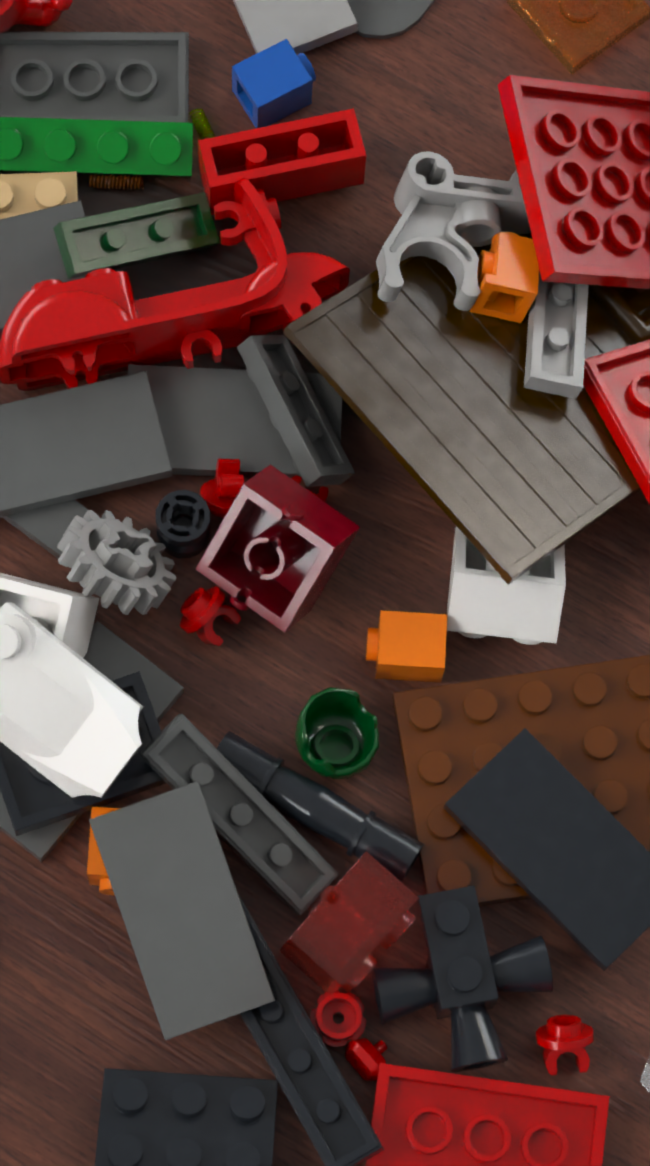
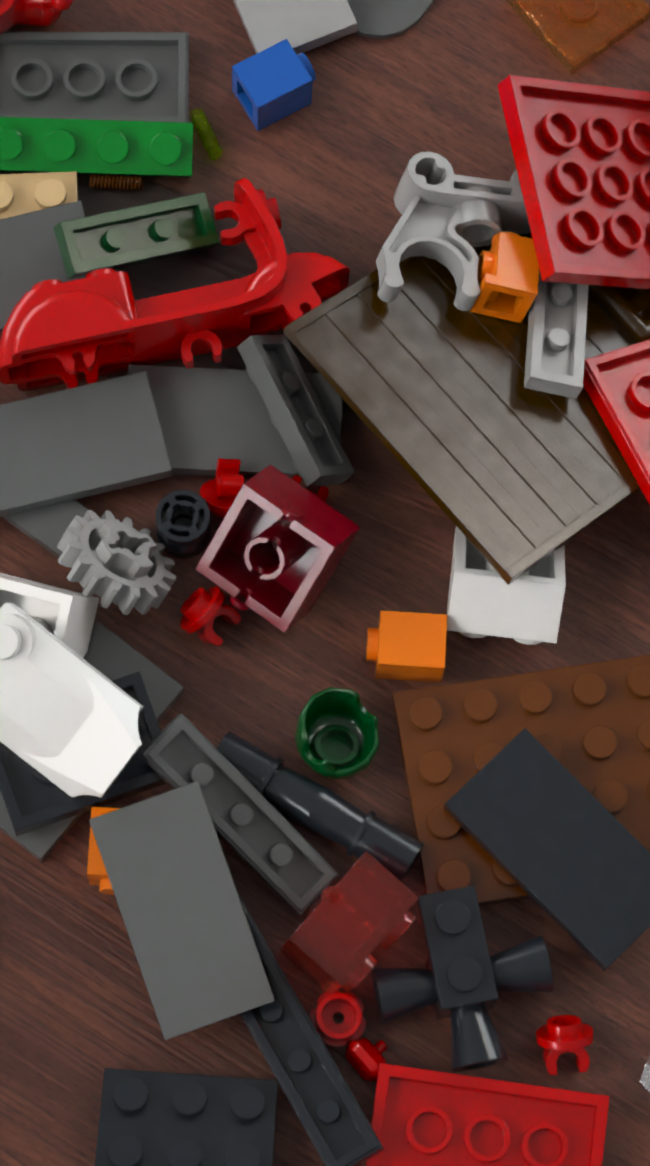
(285, 158): red brick -> none

